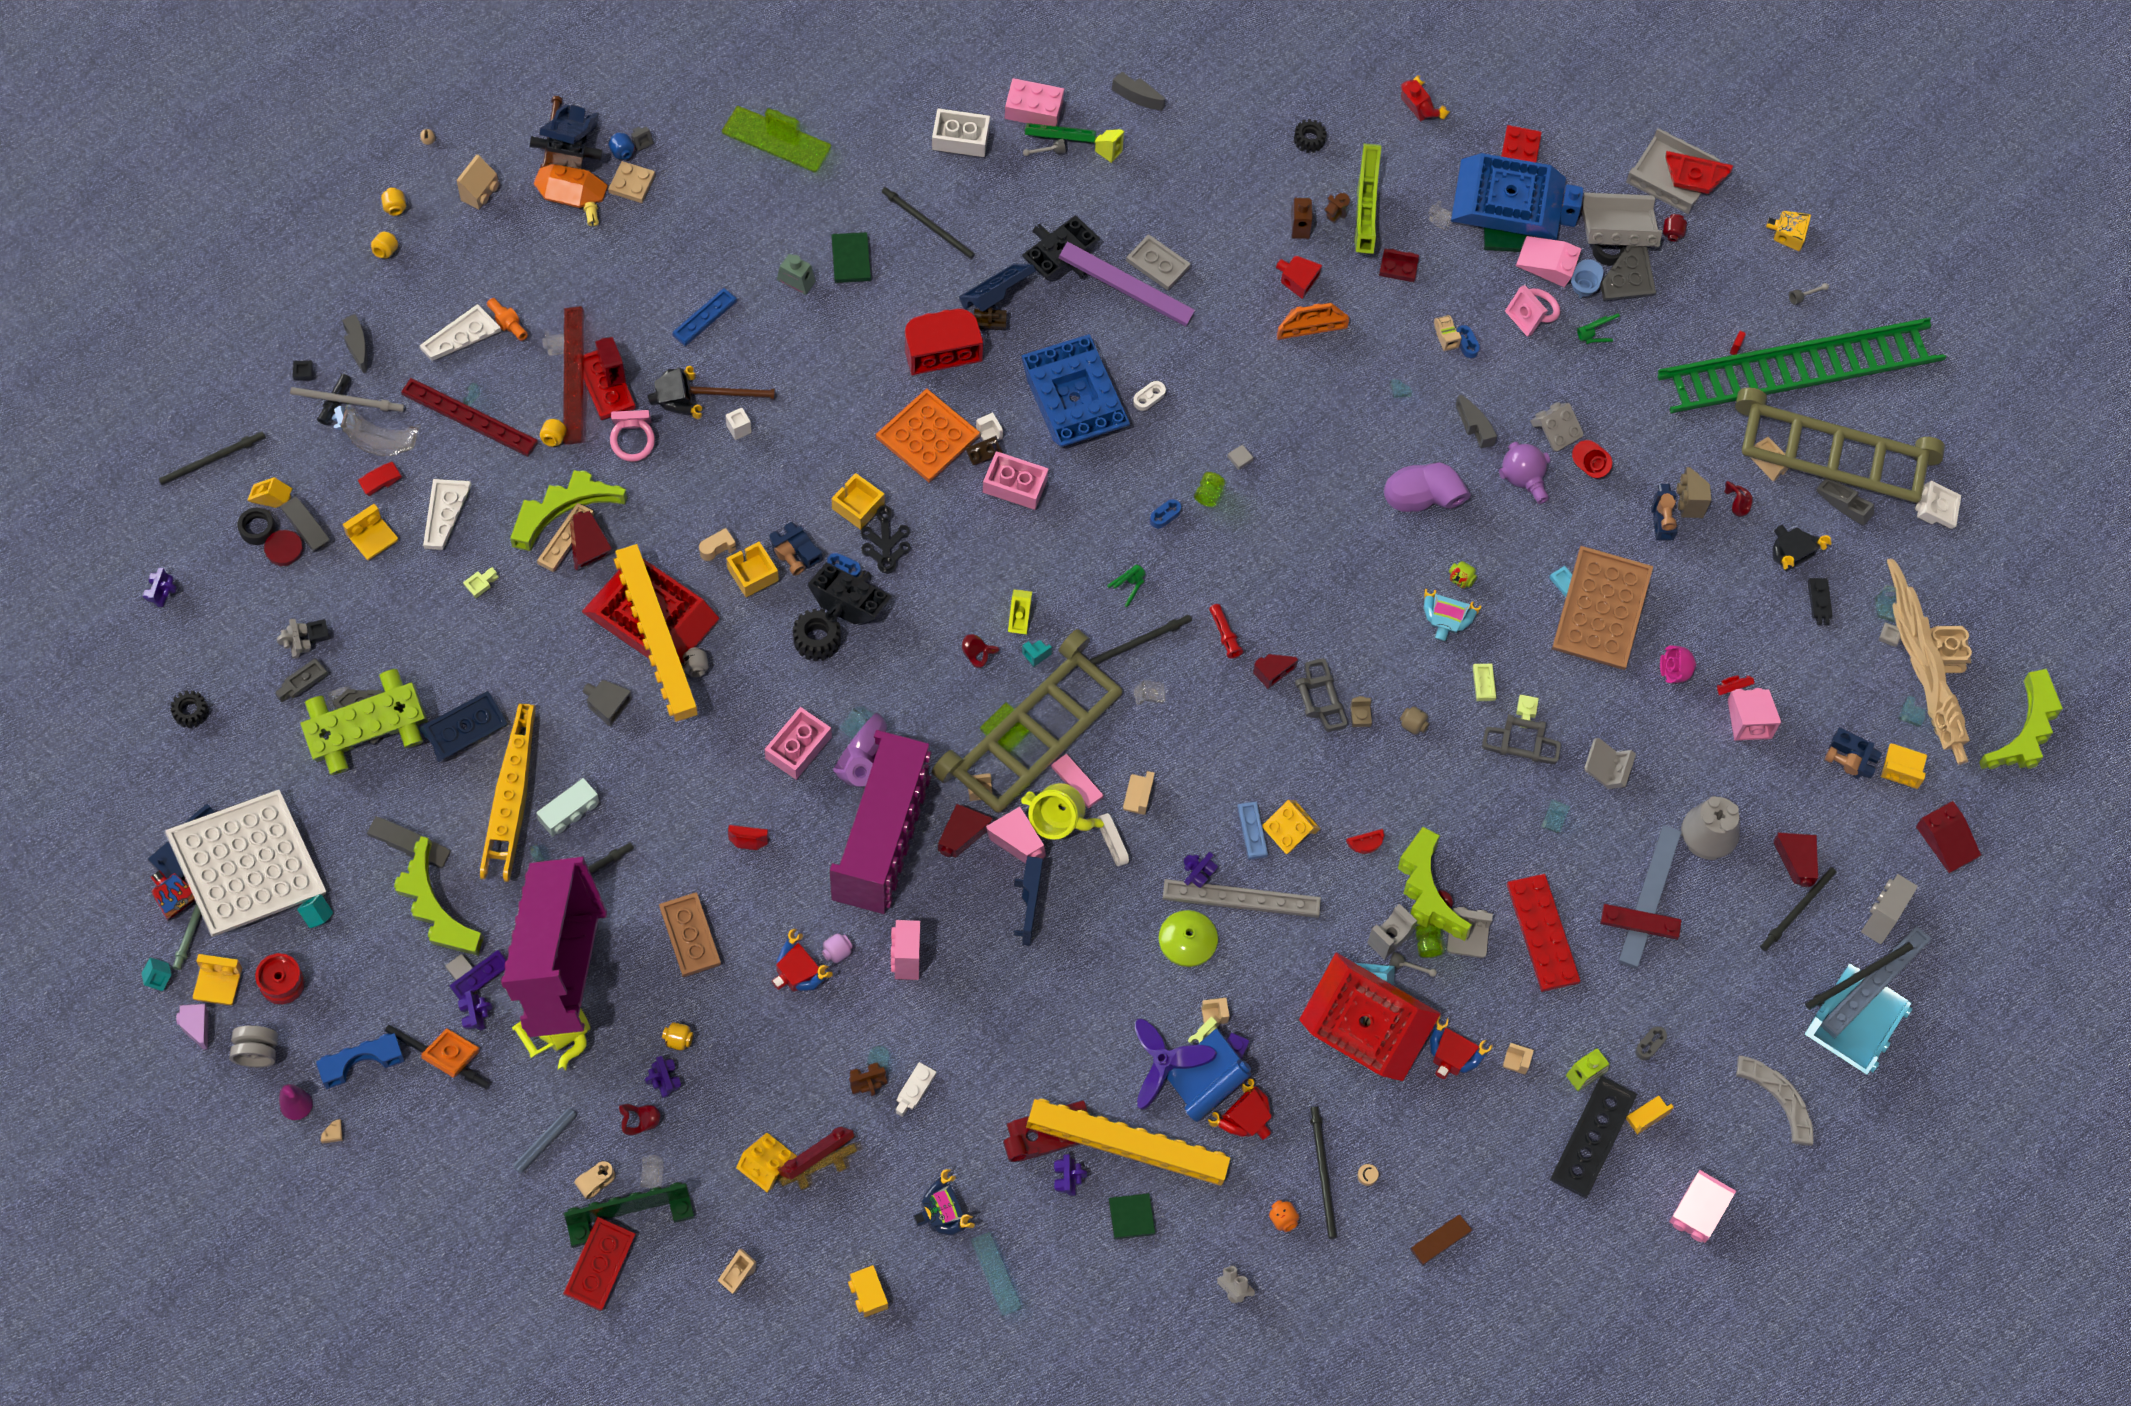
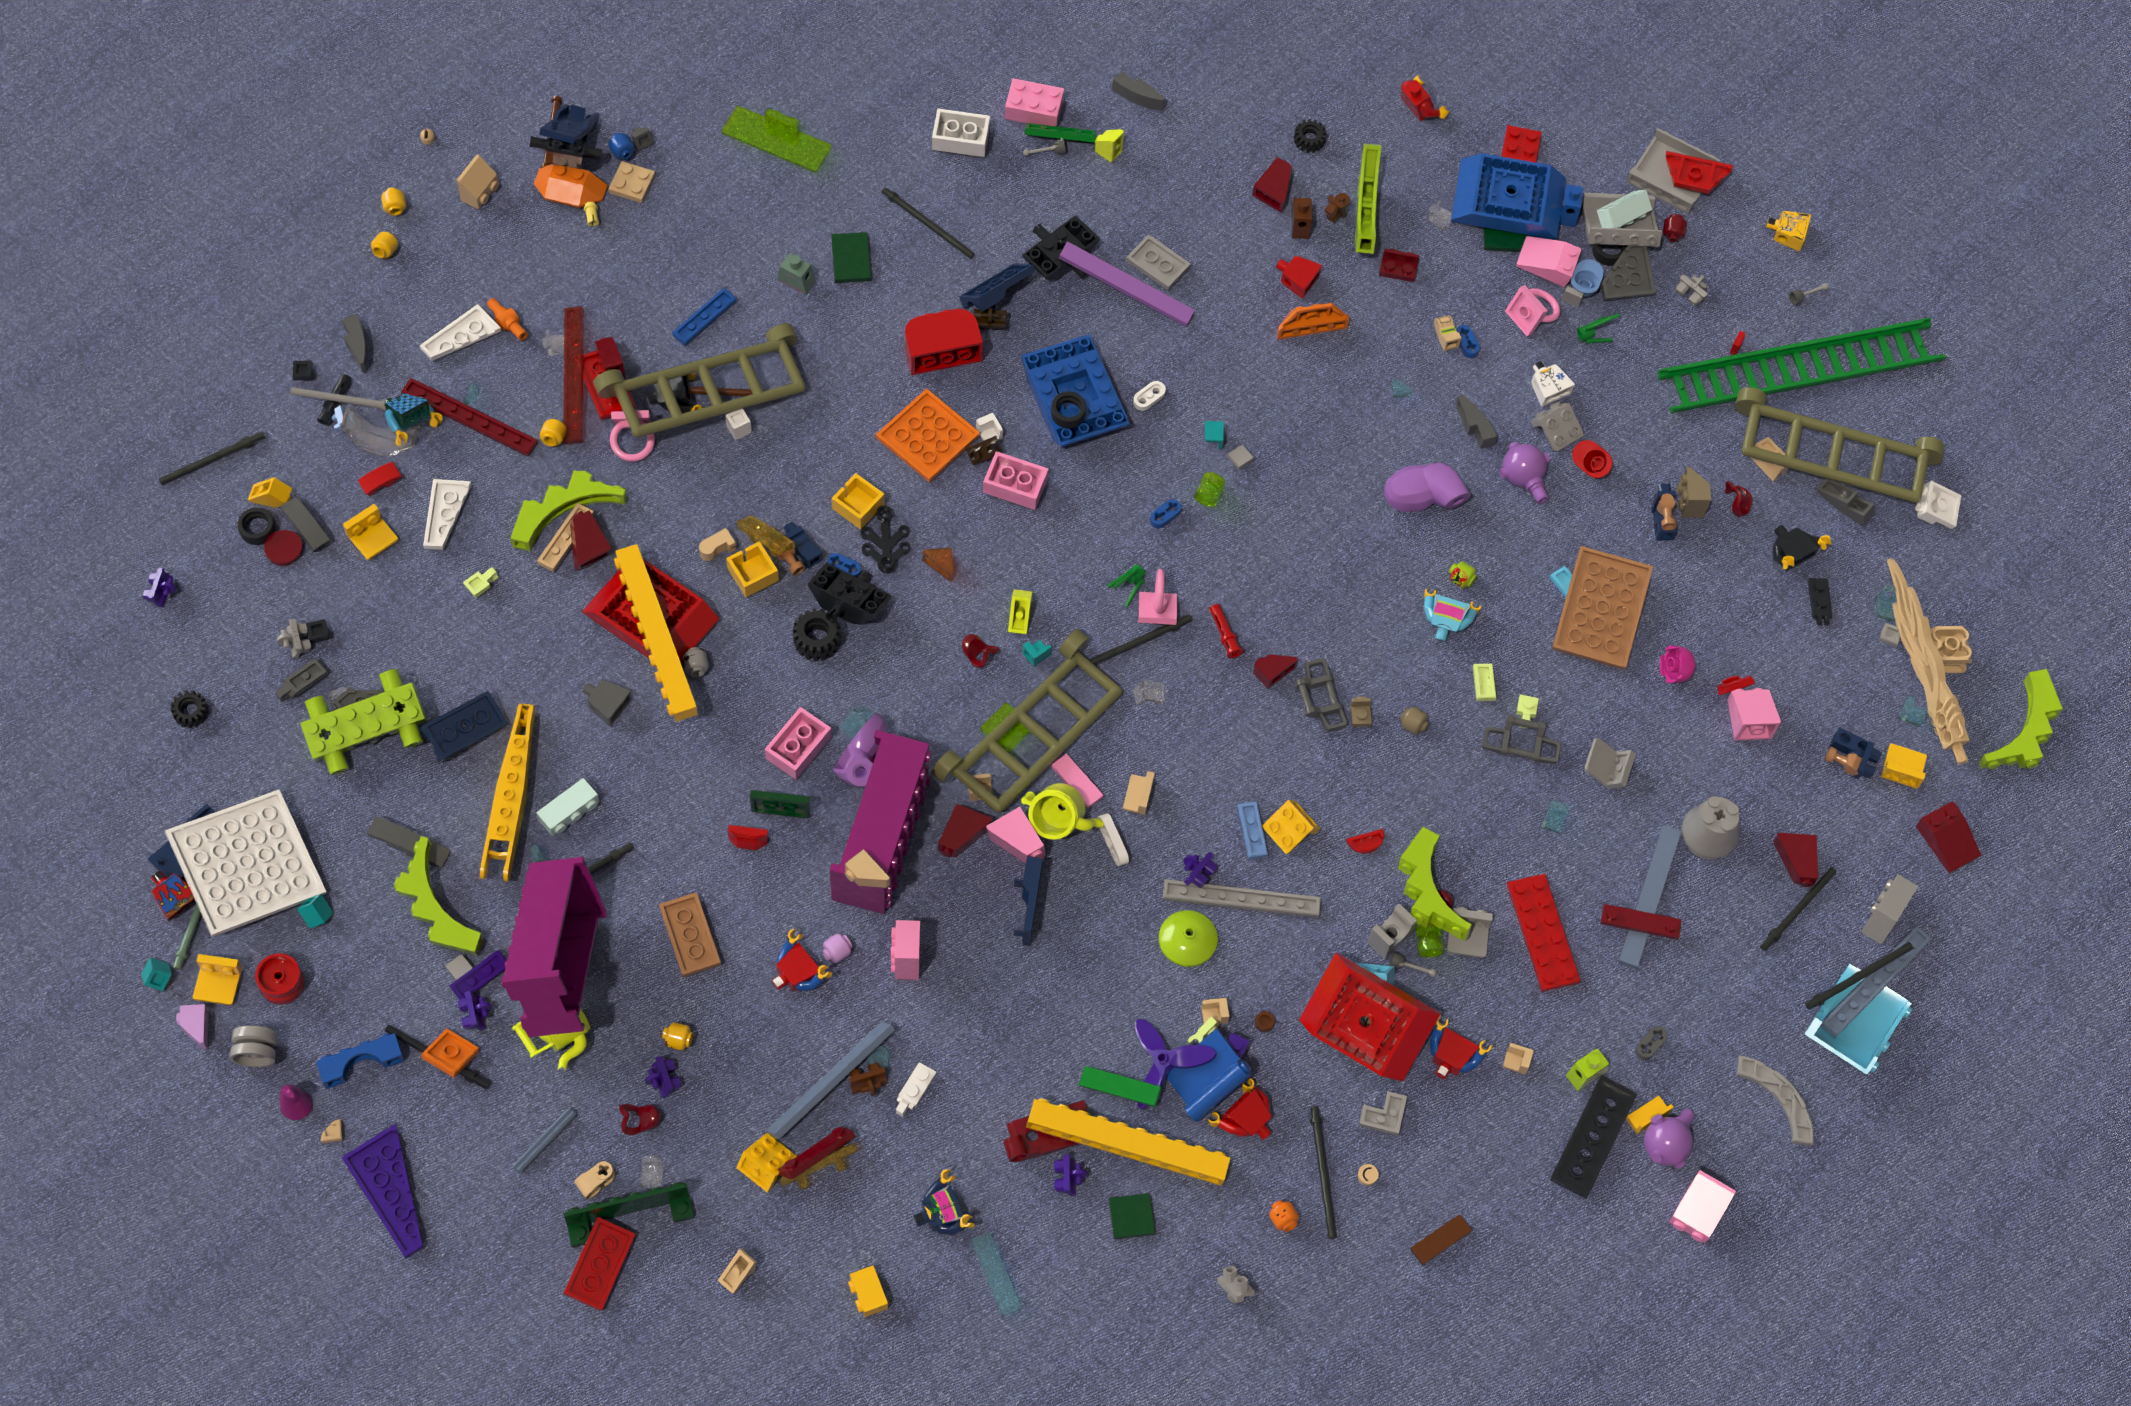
(384, 1181): none -> dark purple wing
(406, 412): none -> torso
(765, 534): none -> clear yellow hinge
(779, 339): none -> olive fence
(780, 804): none -> dark green tile
(830, 1080): none -> sand blue tile
(866, 871): none -> tan slope
(940, 561): none -> clear orange slope
(1068, 397): none -> black tyre
(1120, 1086): none -> green tile
(1158, 606): none -> bright pink tile
(1214, 432): none -> teal panel
(1264, 1021): none -> reddish brown tile
(1273, 185): none -> dark red slope
(1386, 1119): none -> light grey plate
(1550, 383): none -> white torso
(1572, 296): none -> light grey tile
(1625, 210): none -> light aqua brick
(1670, 1139): none -> medium lavender piece
(1698, 293): none -> light grey hips

